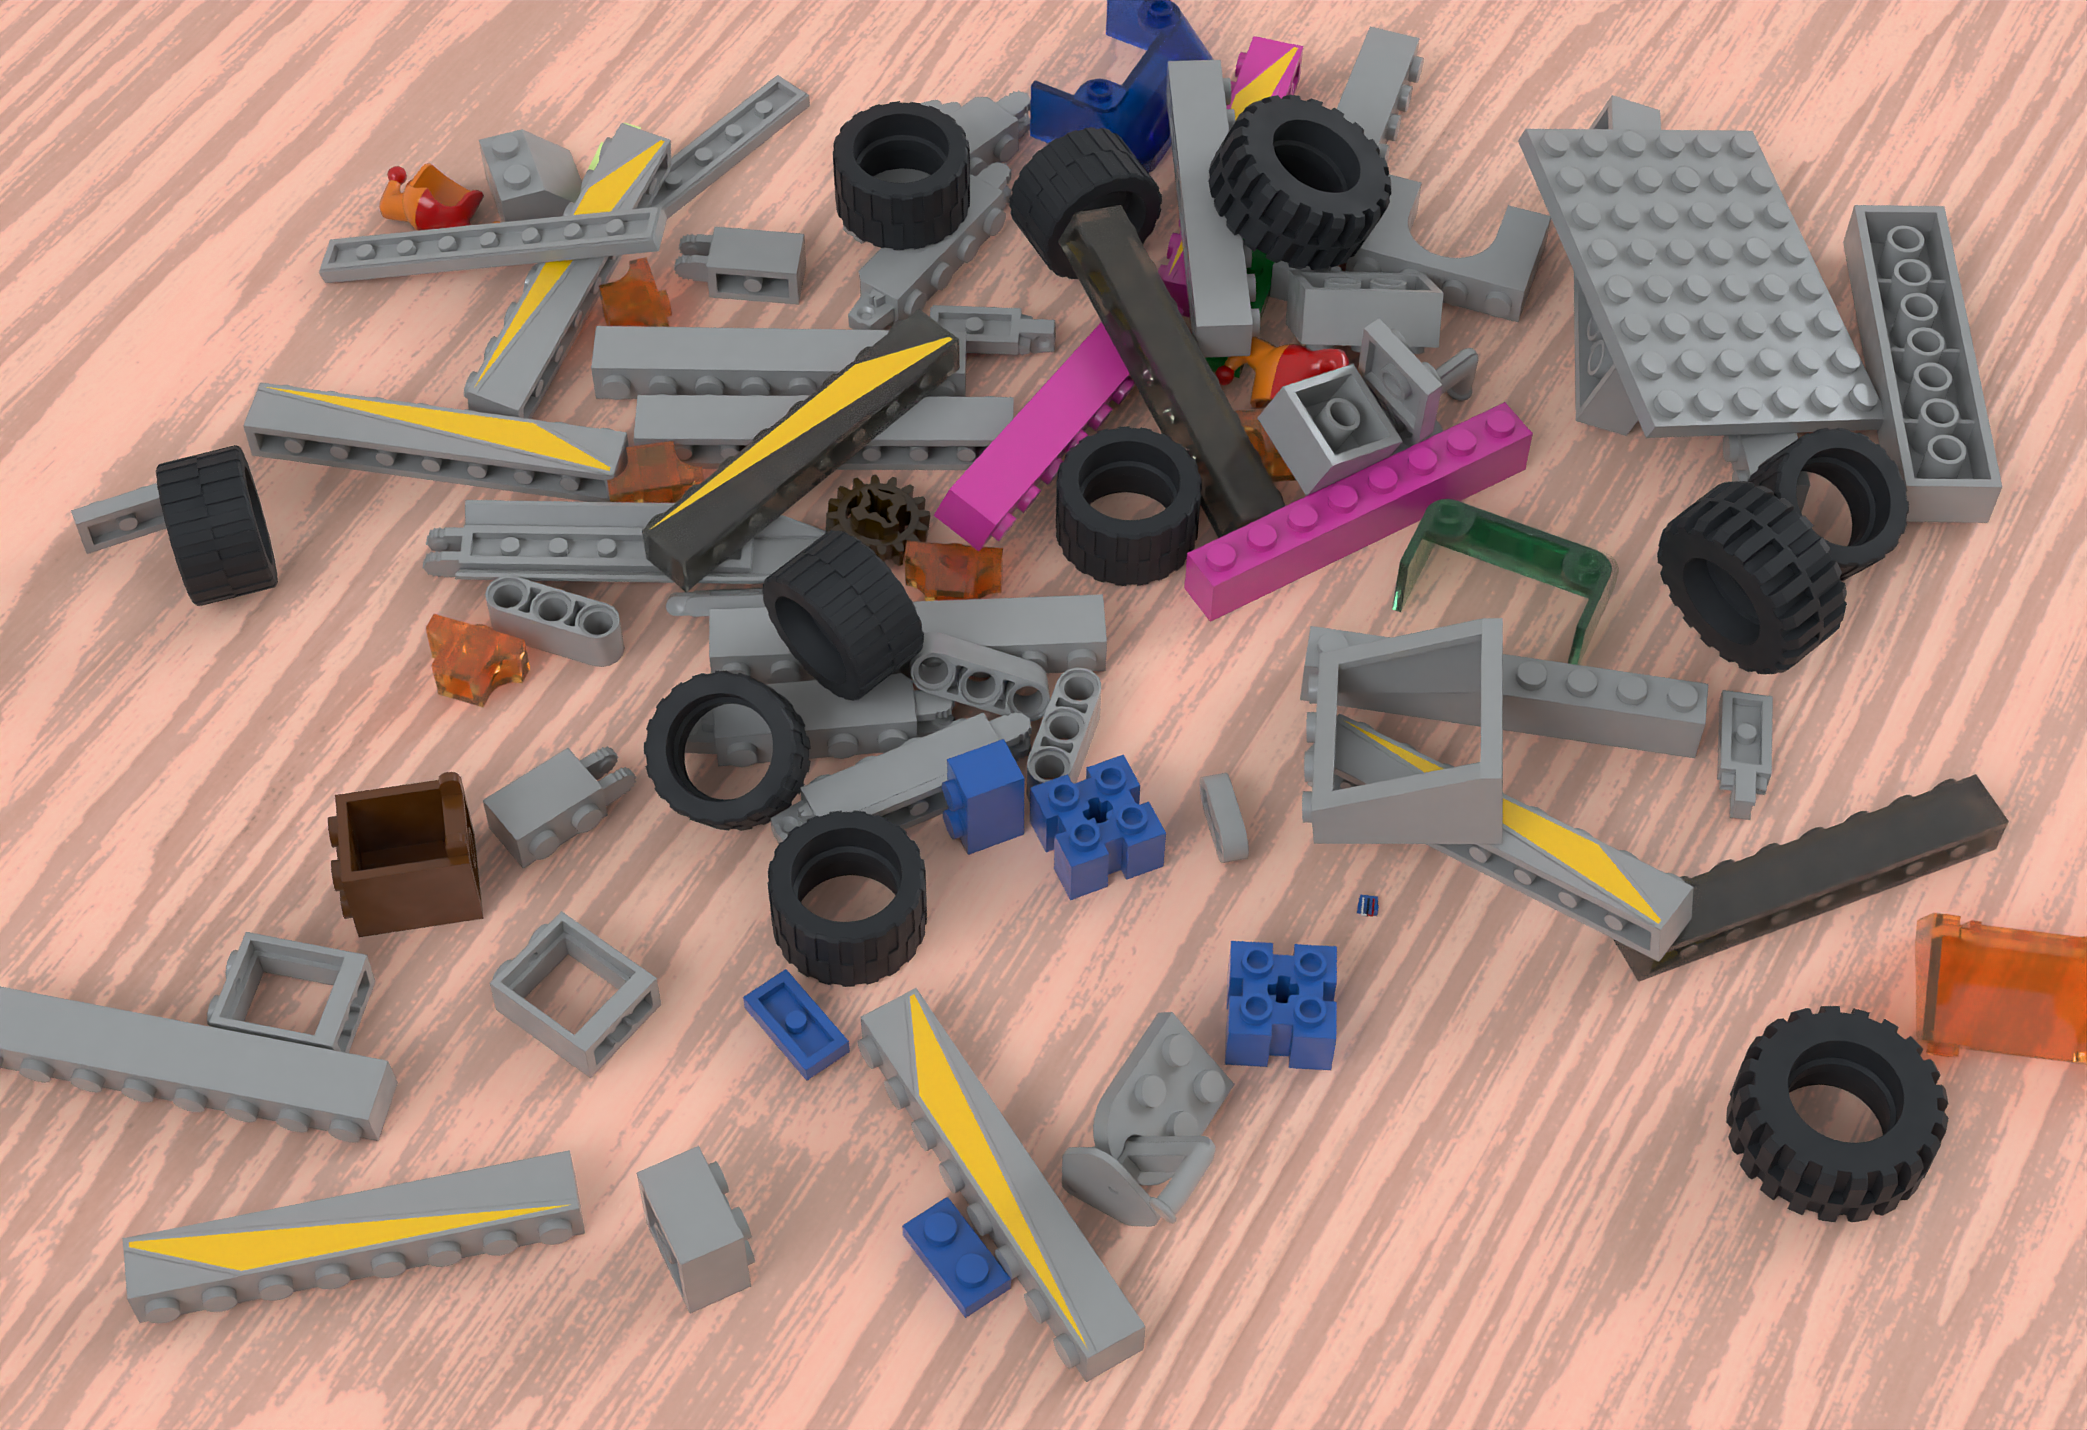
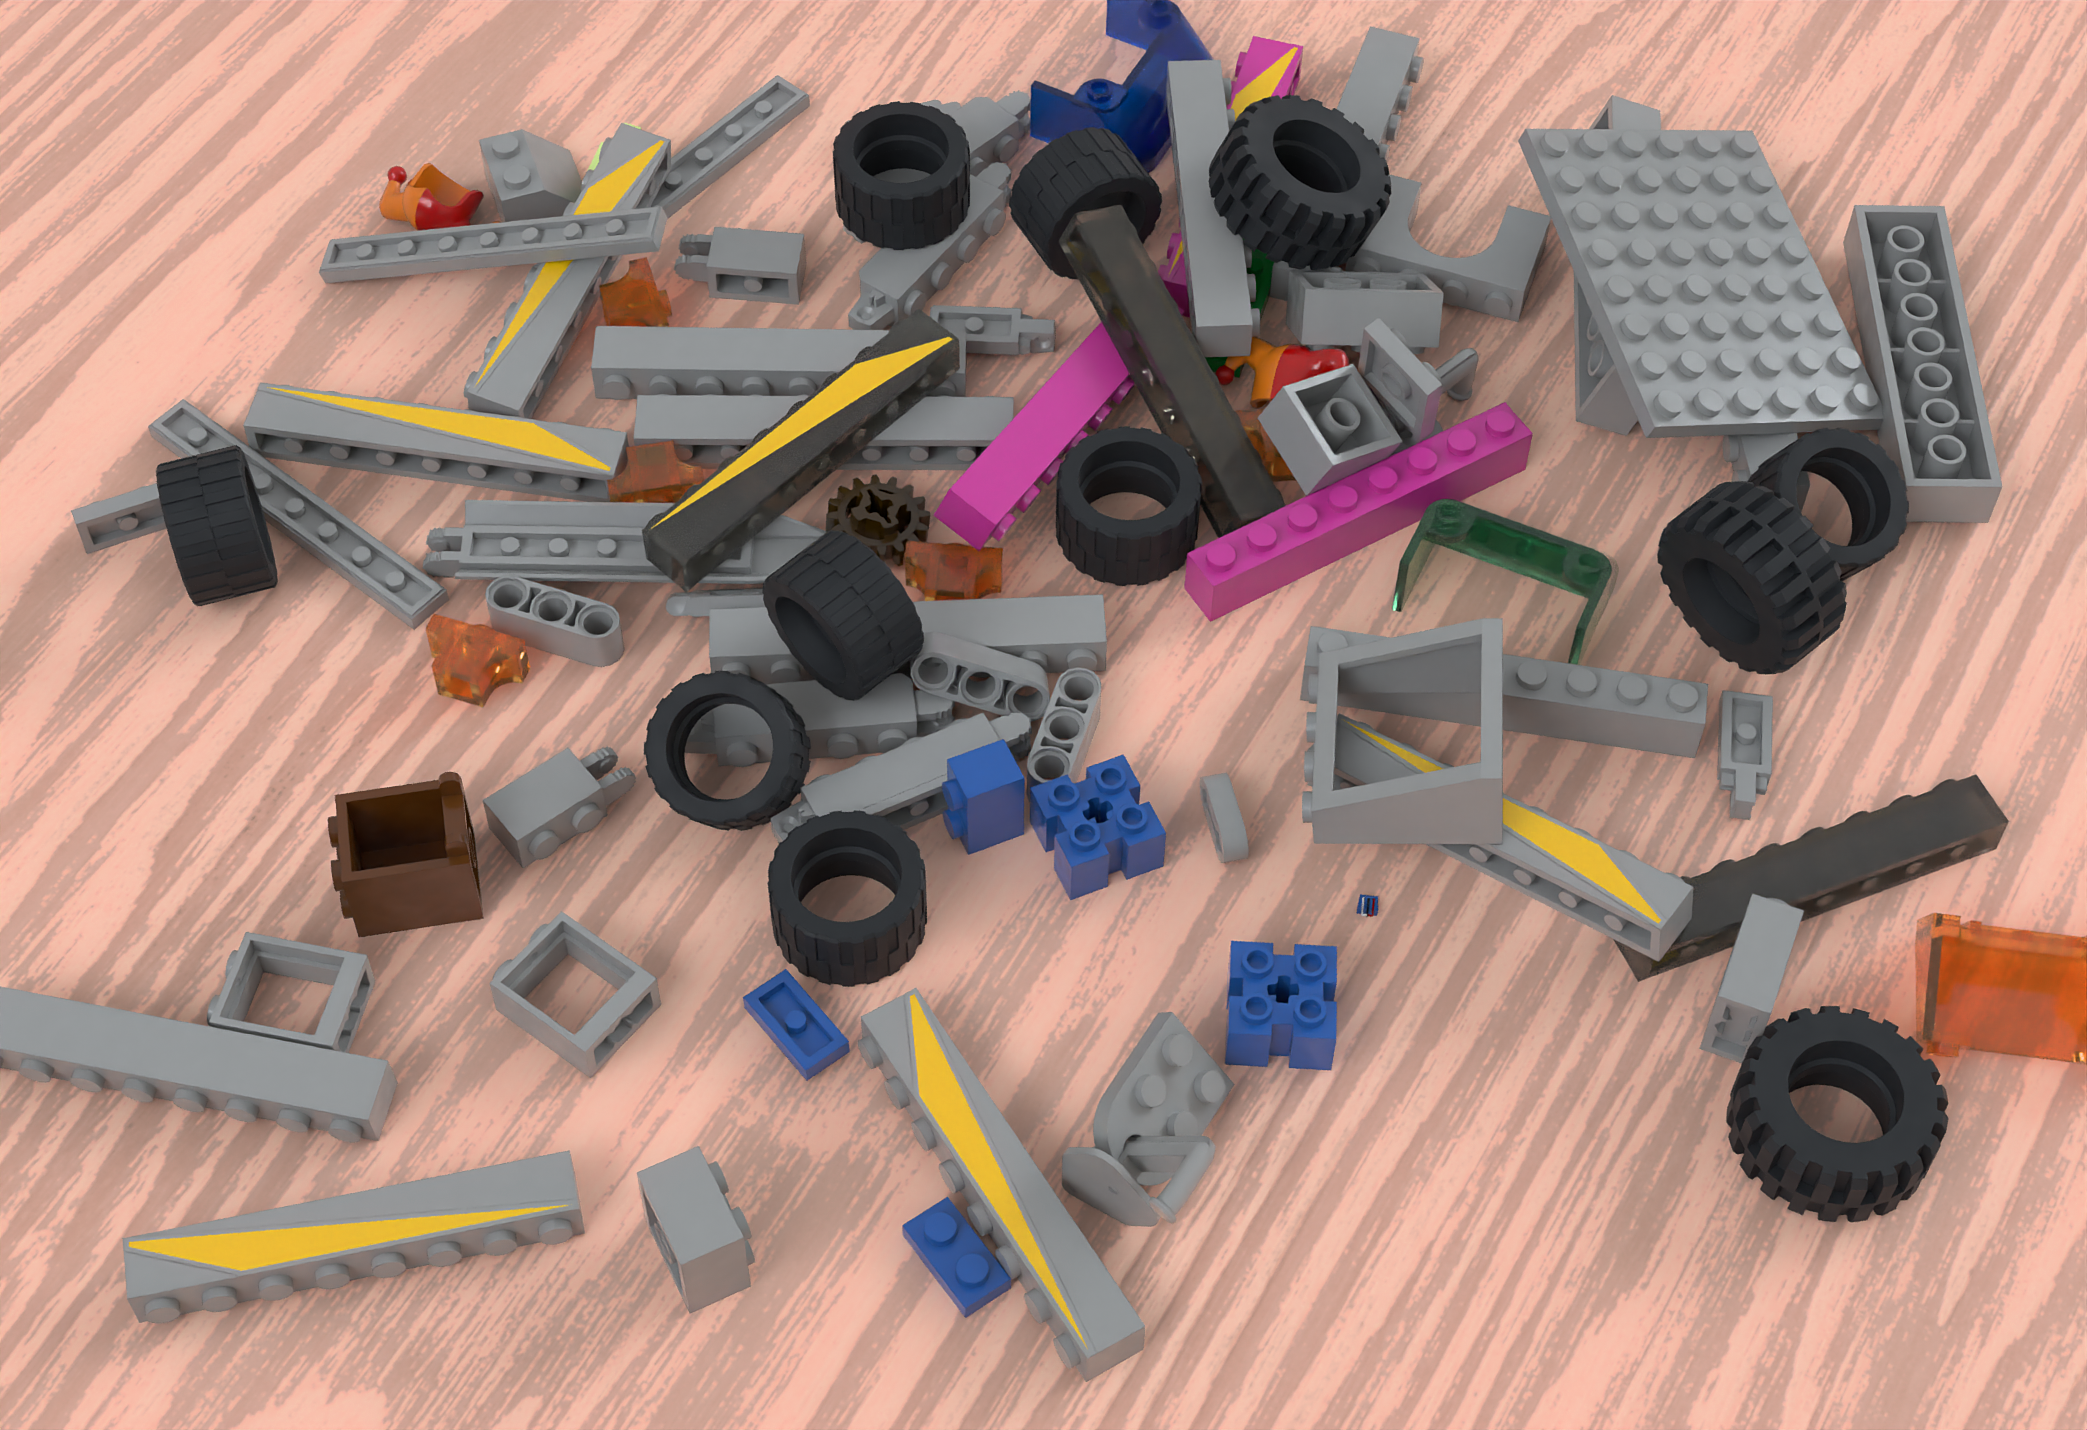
(311, 521): none -> light grey tile
(1751, 977): none -> light grey window

